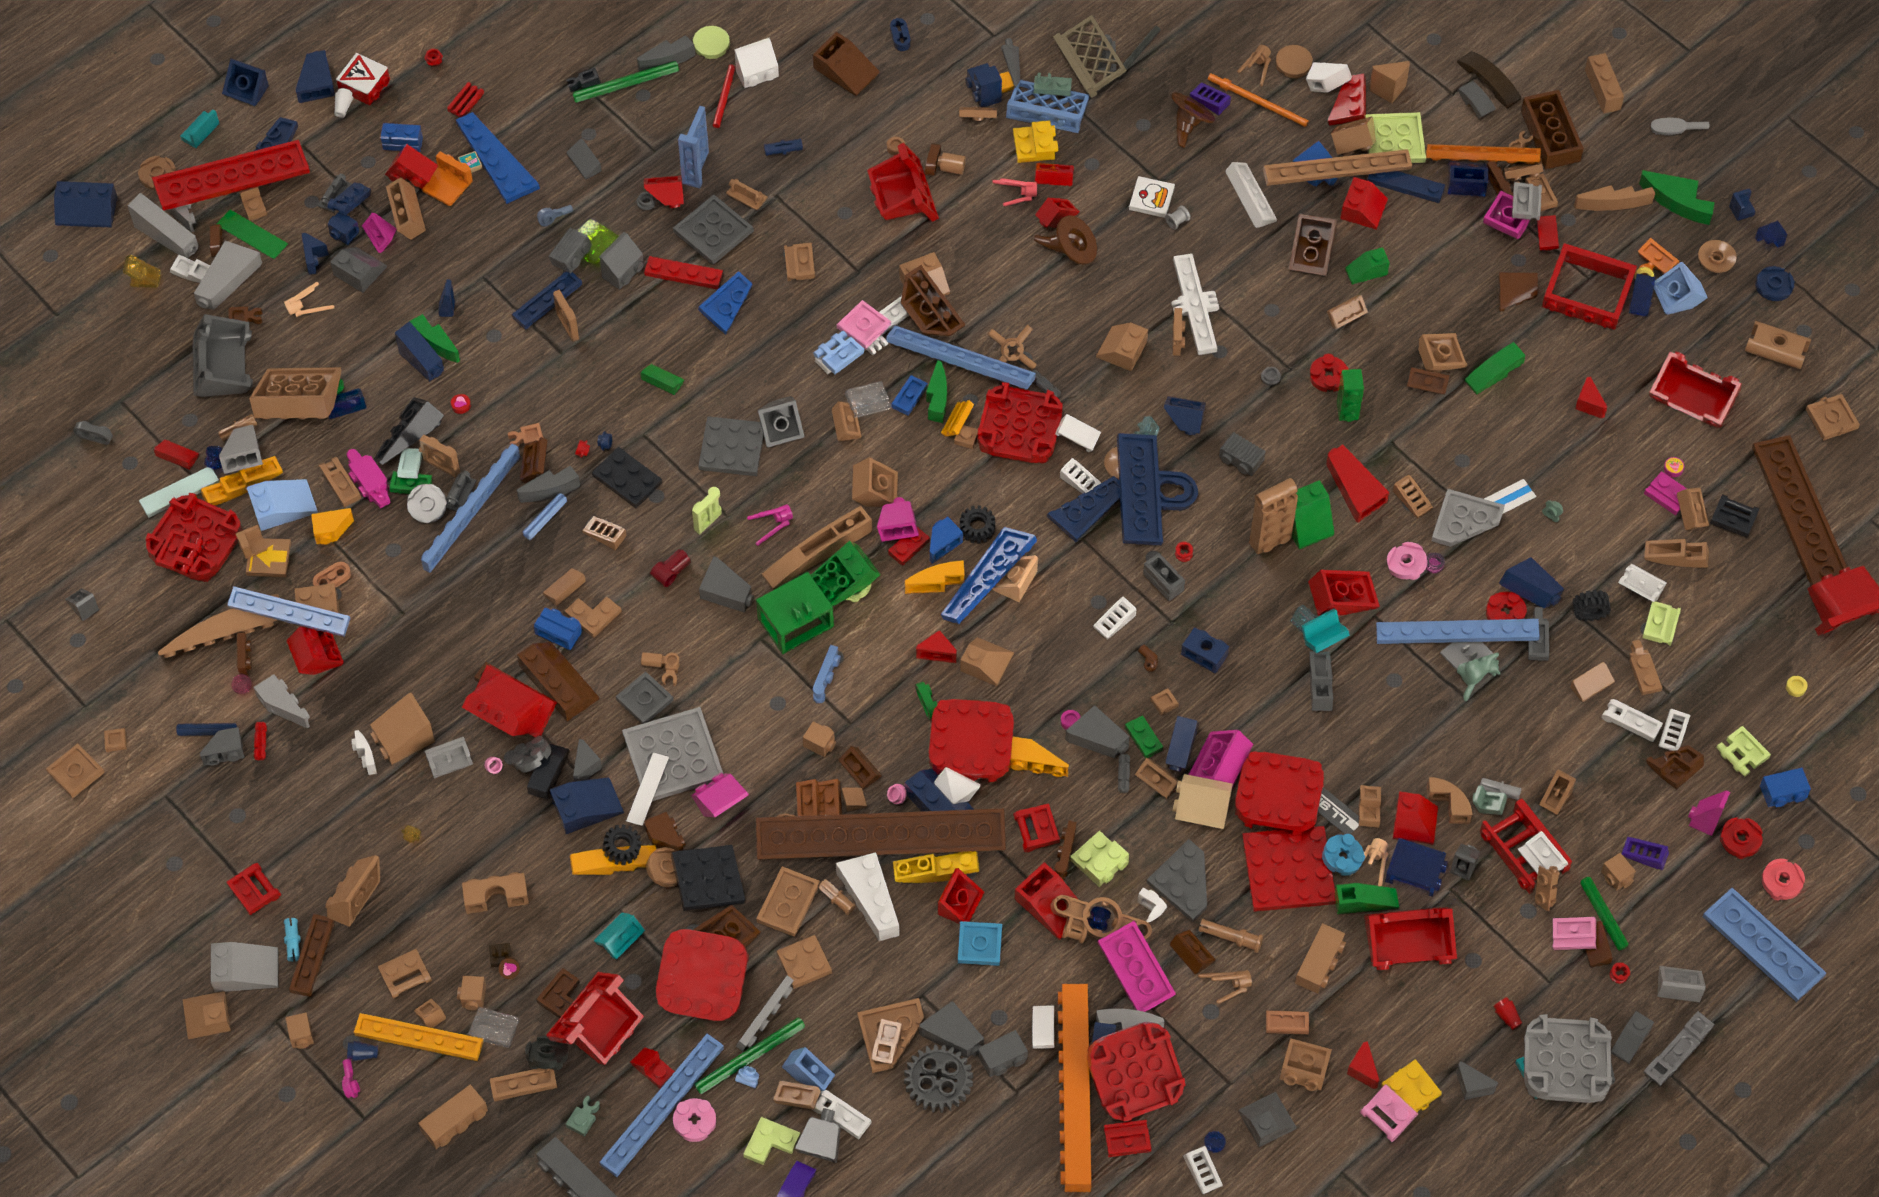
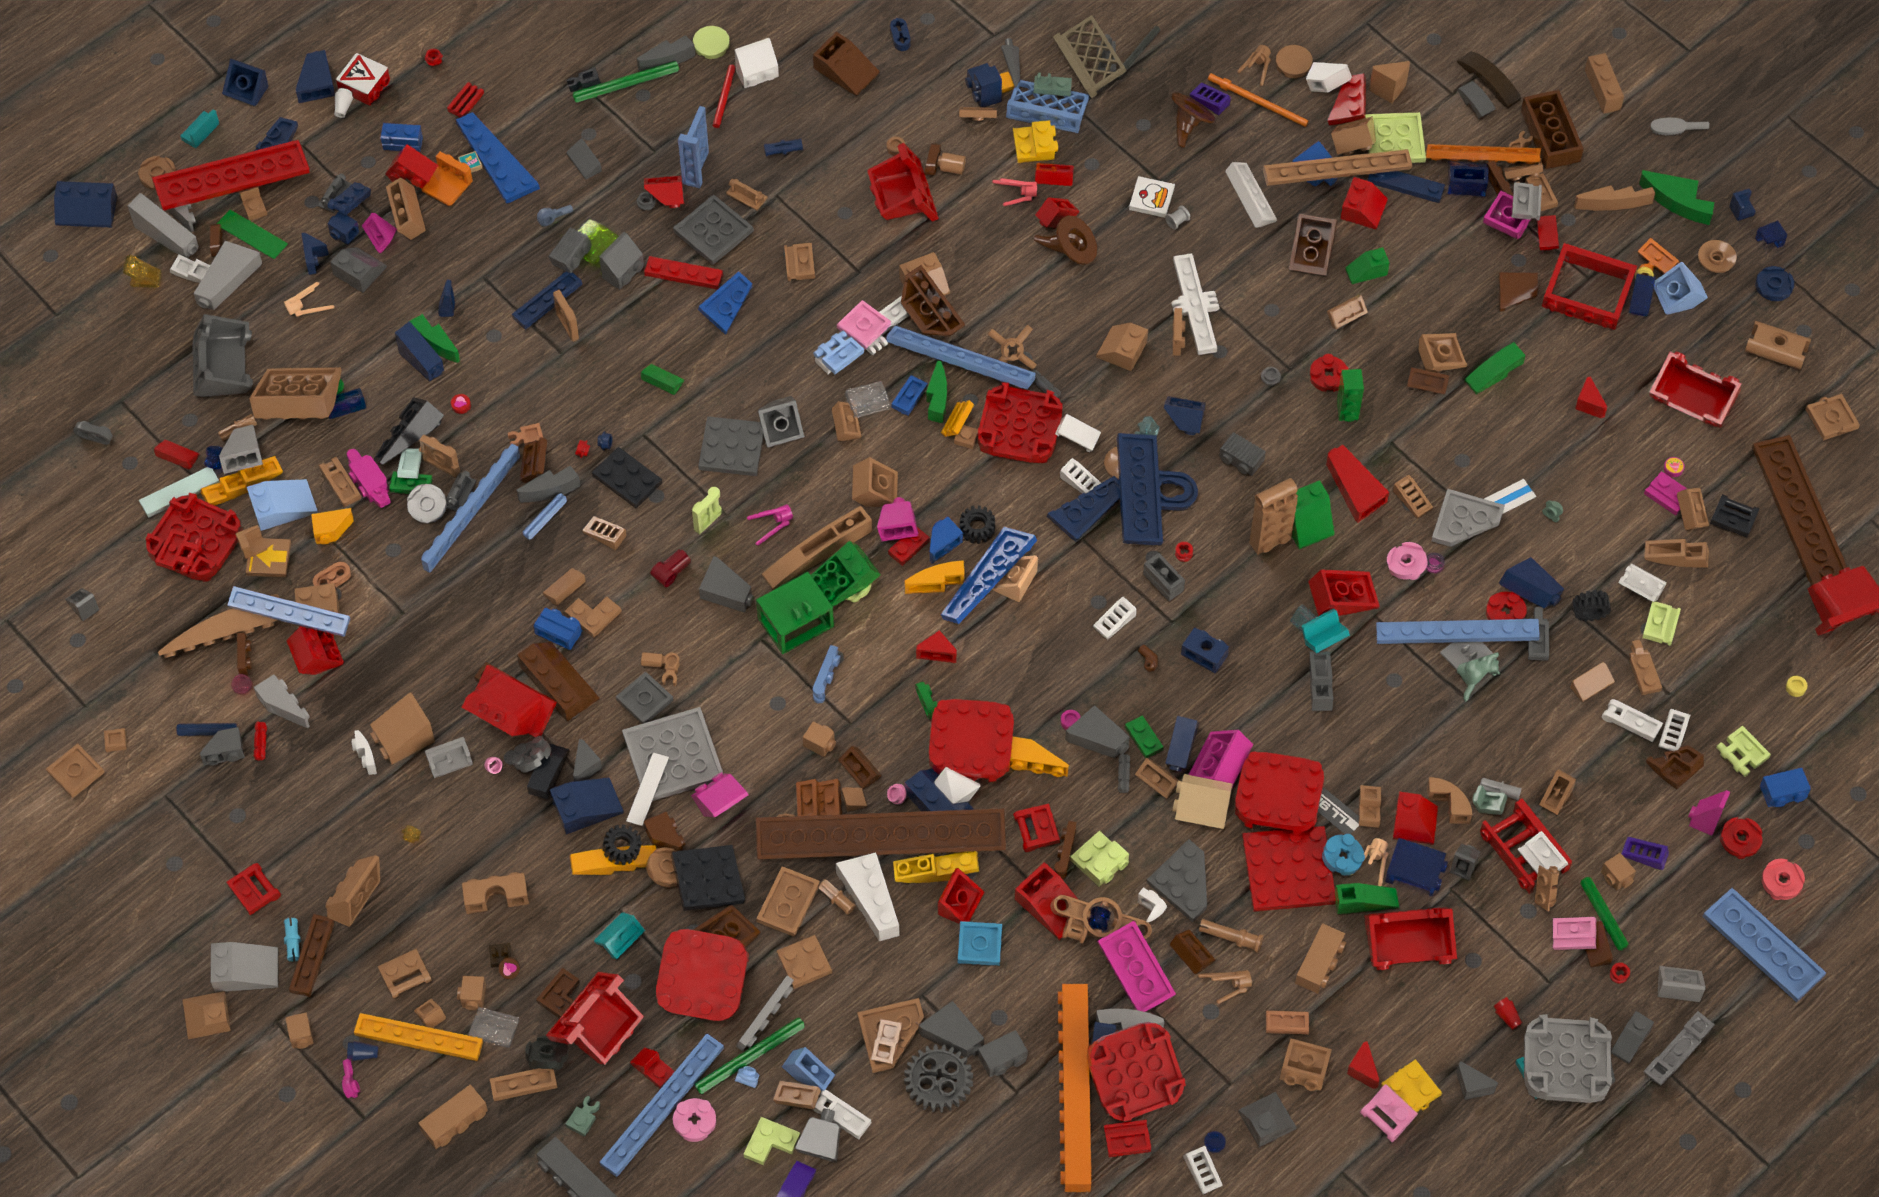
(244, 314): reddish brown plate -> none
(985, 661): medium nougat slope -> none
(1043, 1027): white slope -> none
(1164, 702): medium nougat tile -> none

